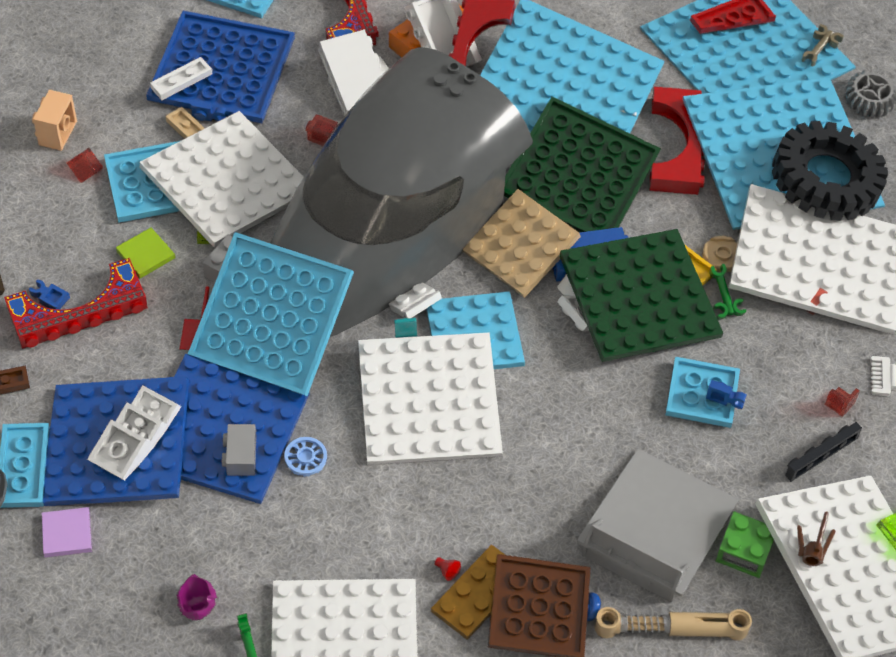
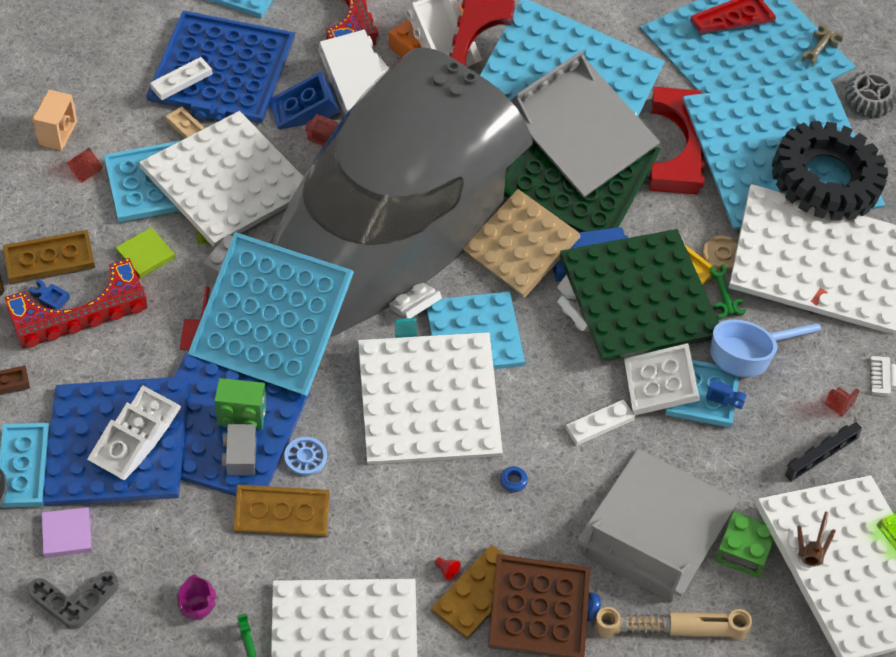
(48, 256): none -> pearl gold plate
(77, 606): none -> dark grey beam
(240, 402): none -> bright green piece
(281, 510): none -> pearl gold tile
(304, 101): none -> blue slope
(513, 487): none -> blue piece
(583, 124): none -> light grey door
(600, 422): none -> white plate
(661, 379): none -> white plate
(747, 348): none -> light blue piece

